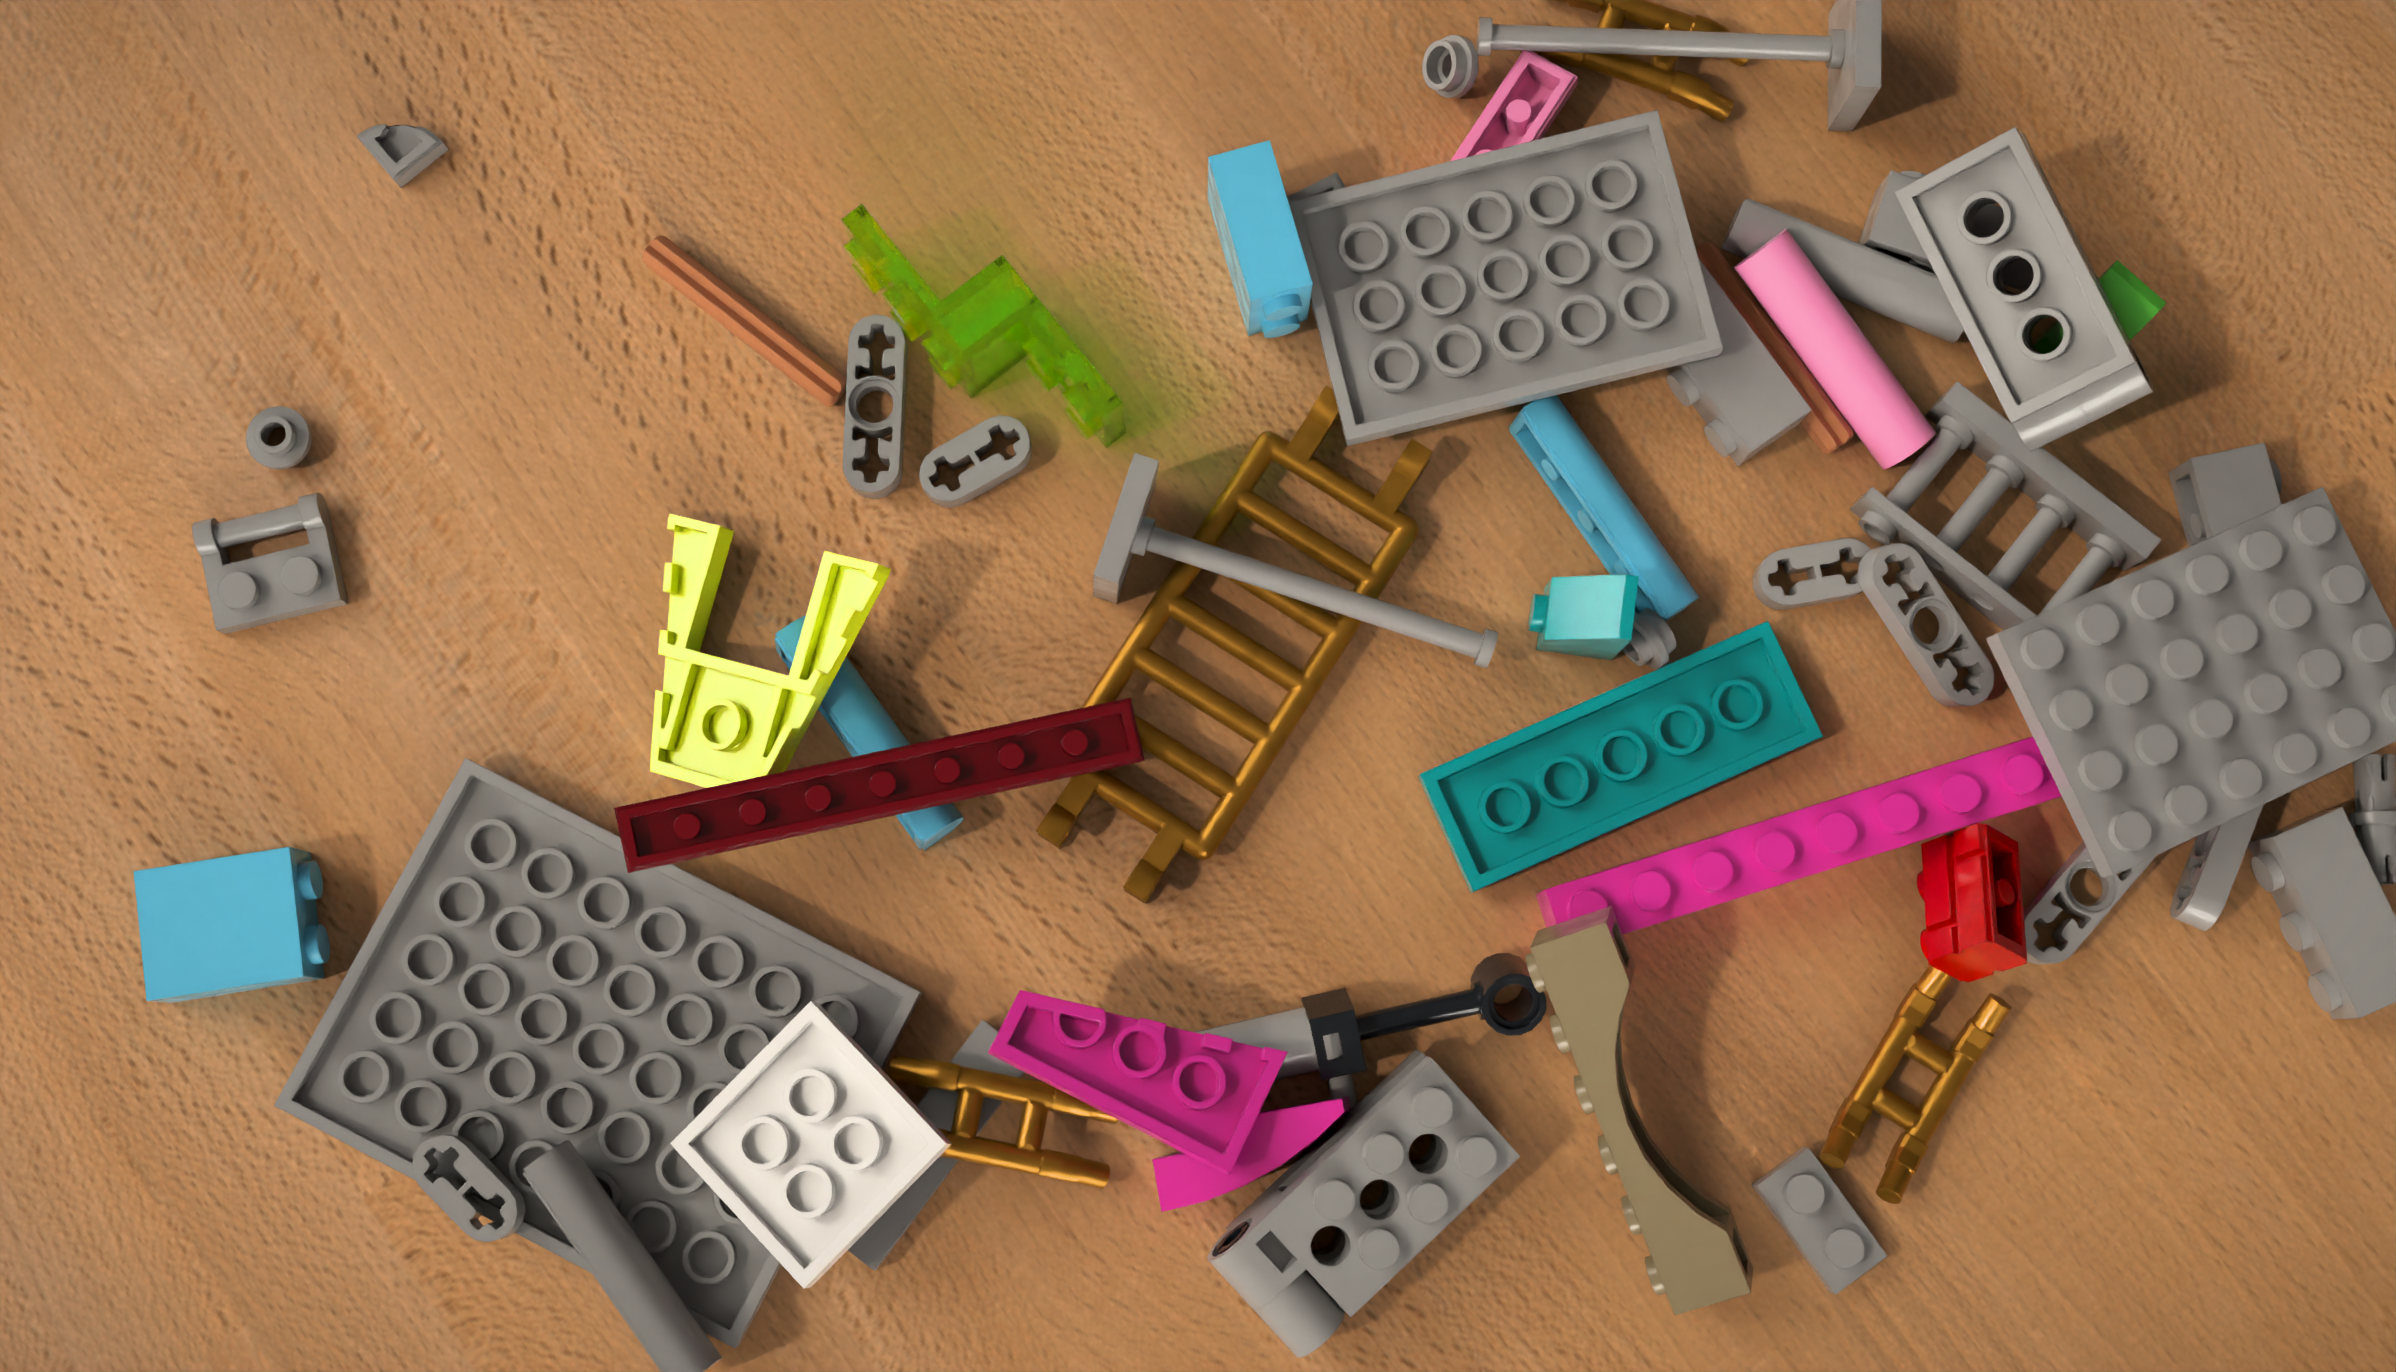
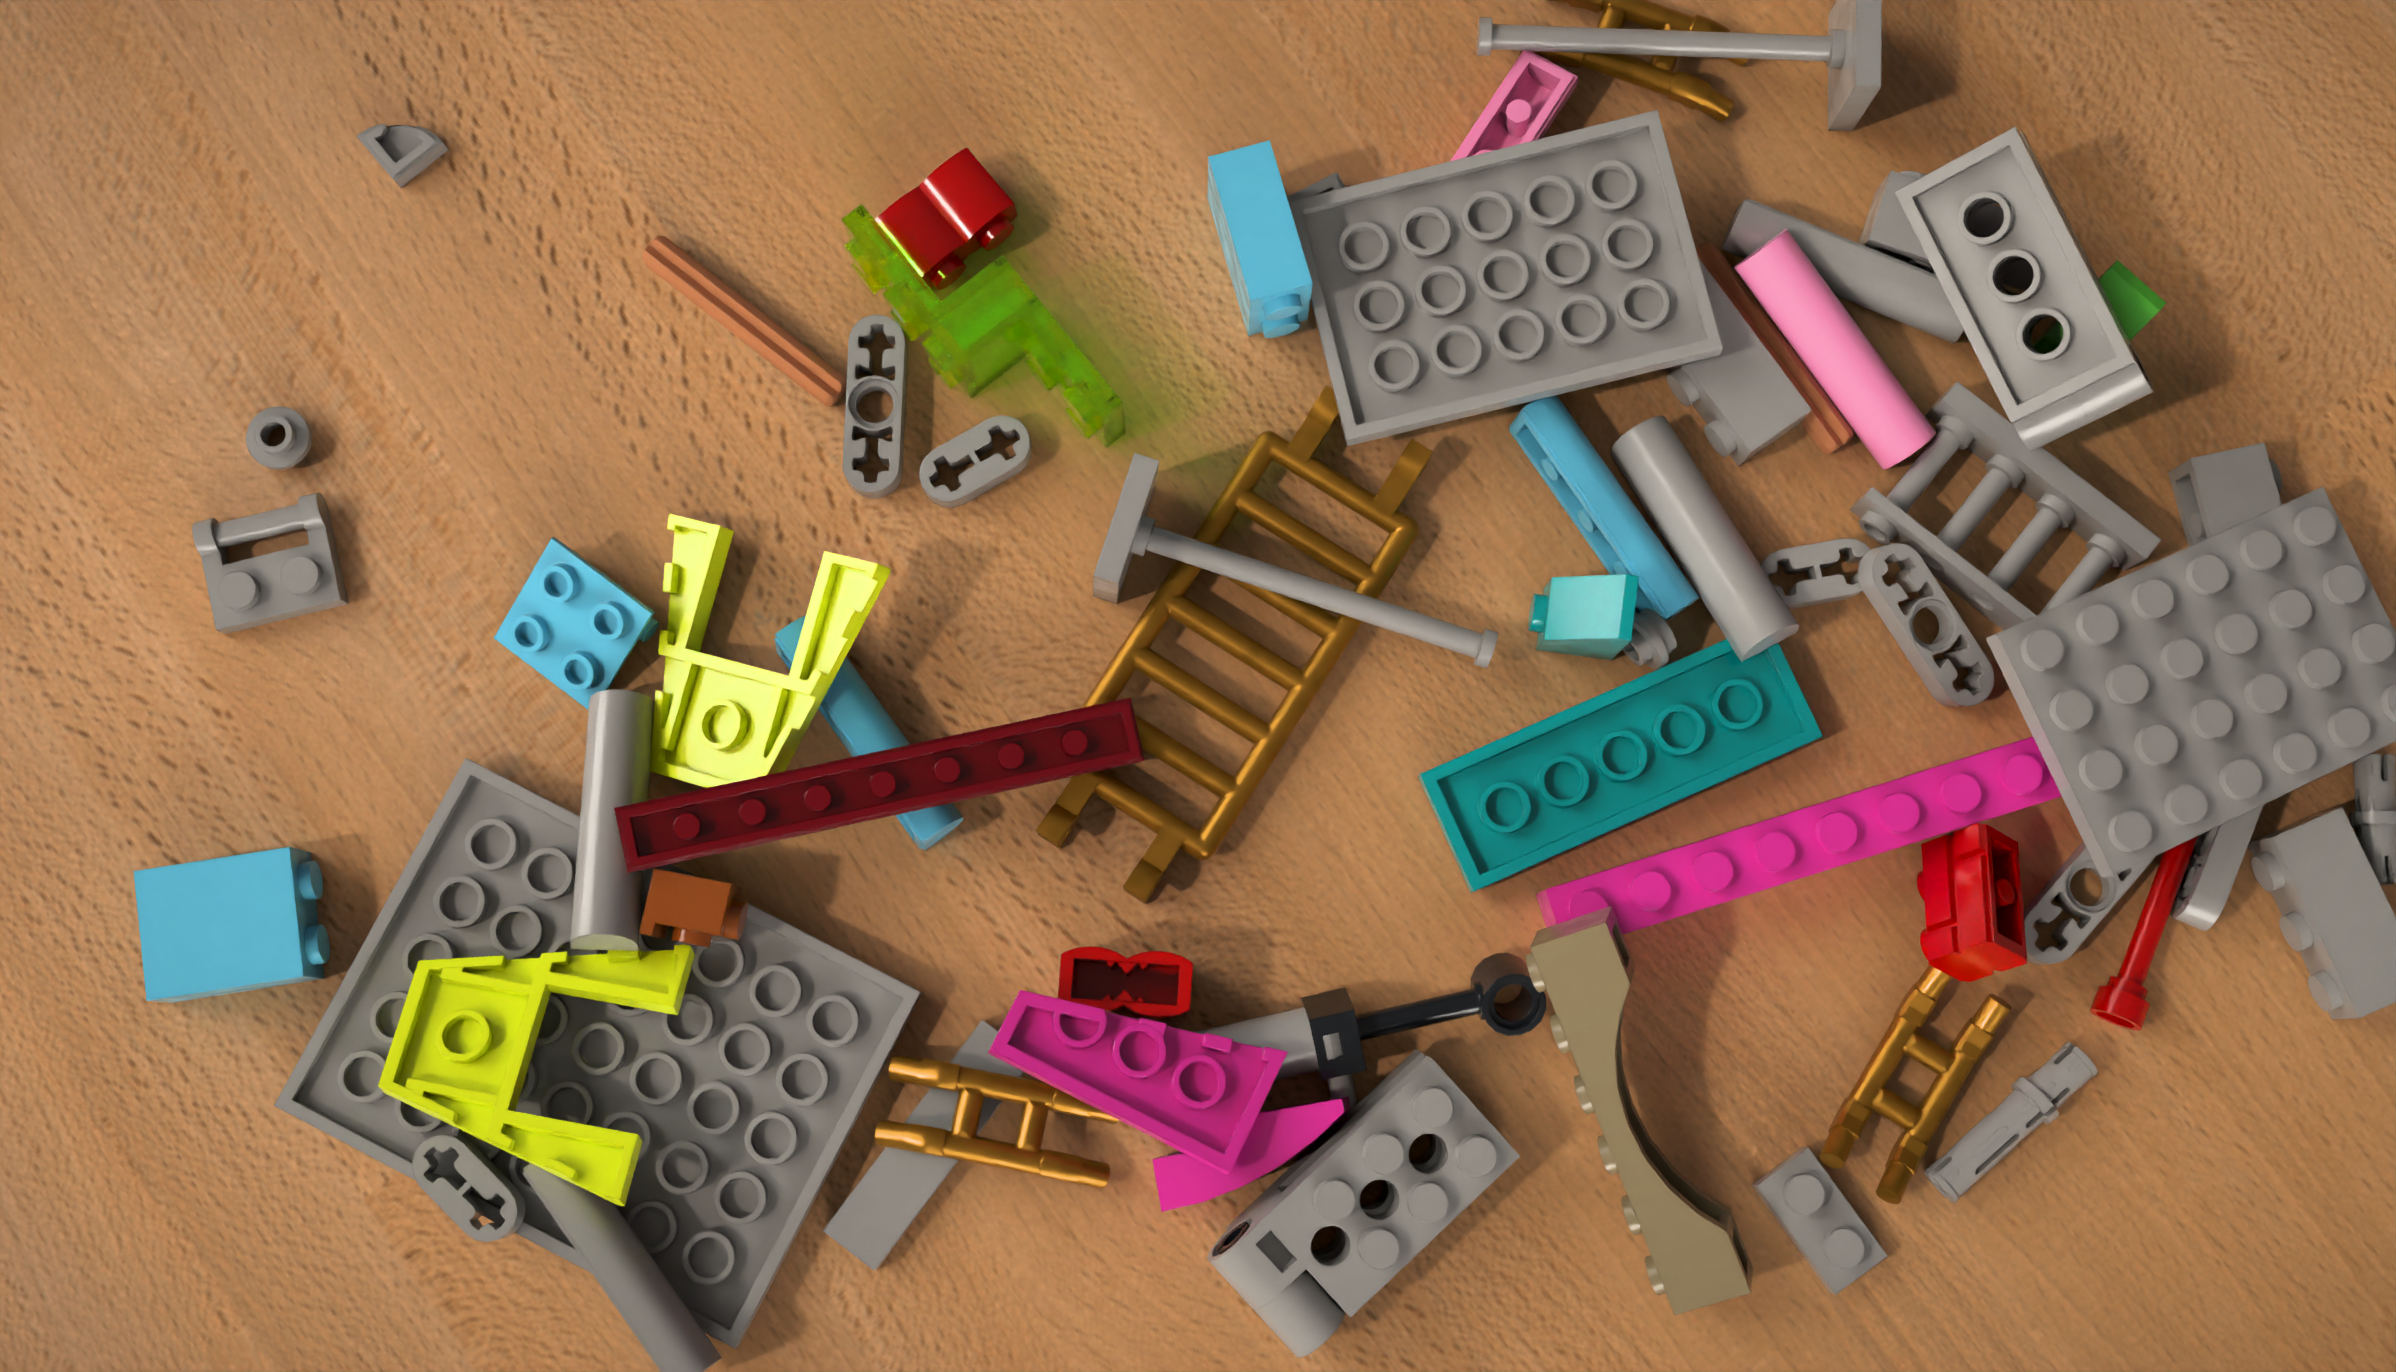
(473, 1035): none -> neon yellow wing
(574, 623): none -> medium azure hinge
(614, 775): none -> light grey brick
(694, 909): none -> dark orange brick
(810, 1144): white plate -> none
(949, 219): none -> red brick
(1146, 983): none -> red brick
(1451, 66): light grey plate -> none
(1703, 538): none -> light grey brick
(1998, 1133): none -> light grey pin
(2124, 996): none -> red piece

